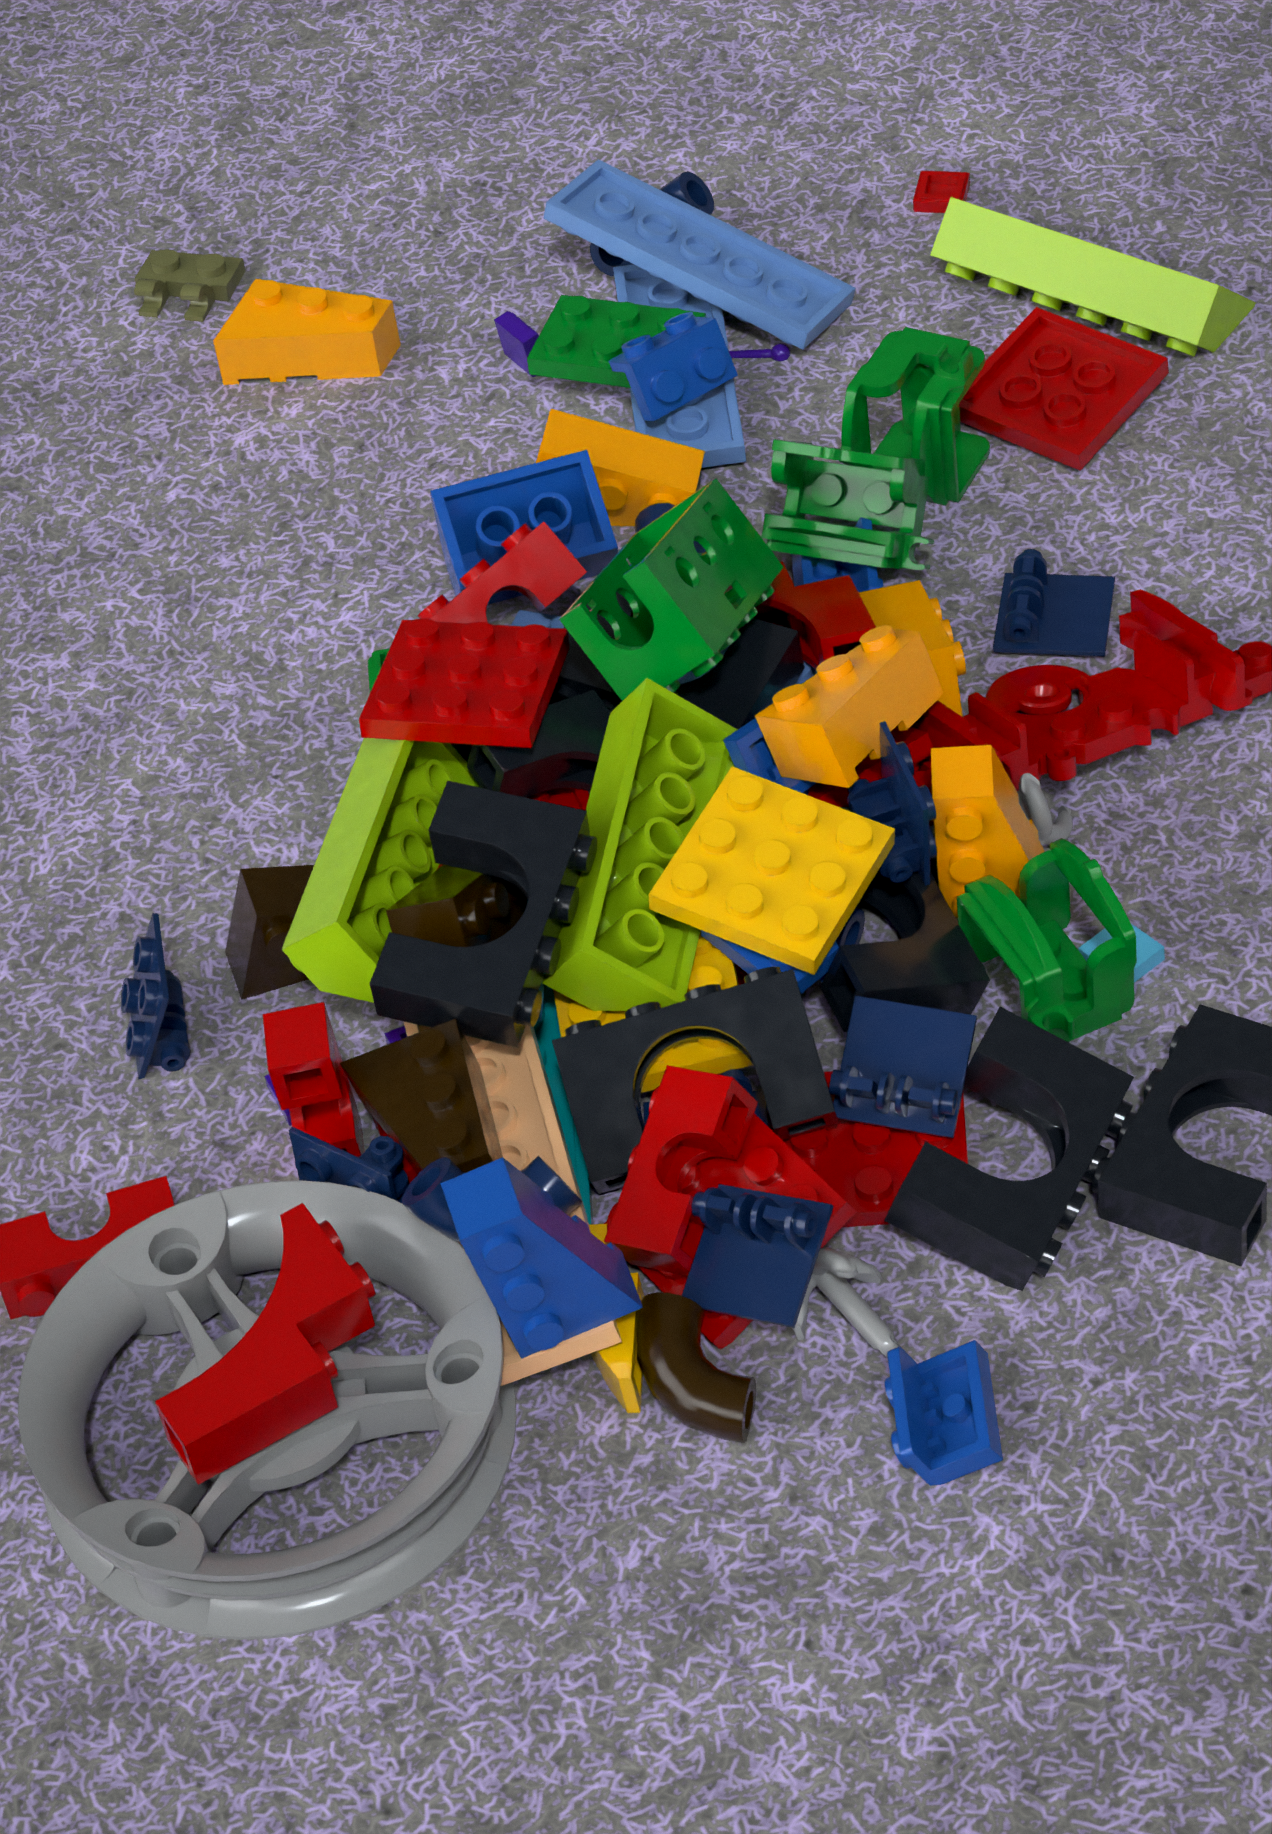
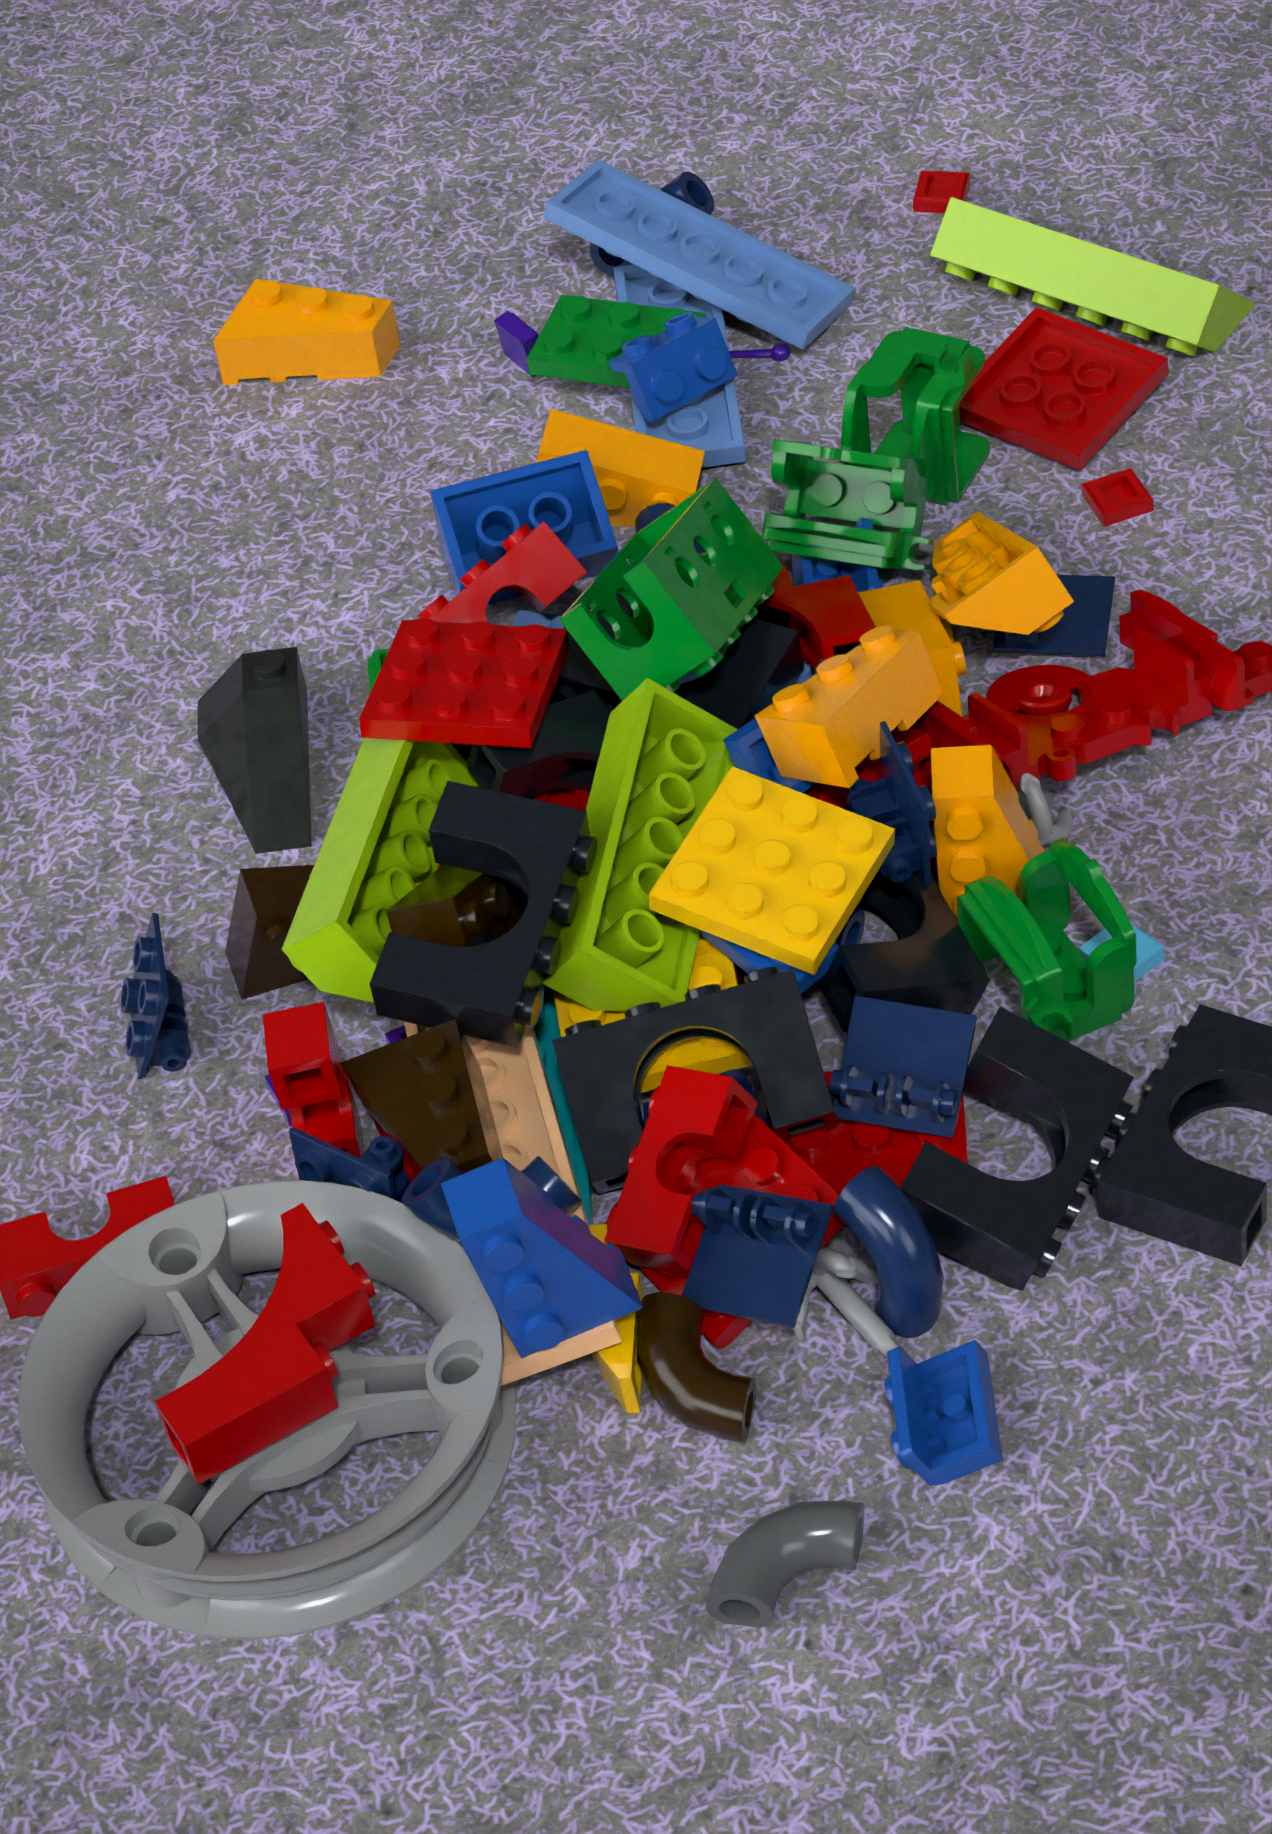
(187, 276): olive plate -> none
(259, 746): none -> pearl dark grey wedge
(778, 1550): none -> dark grey cylinder
(899, 1248): none -> dark blue cylinder
(995, 580): none -> light orange wedge
(1117, 497): none -> red tile

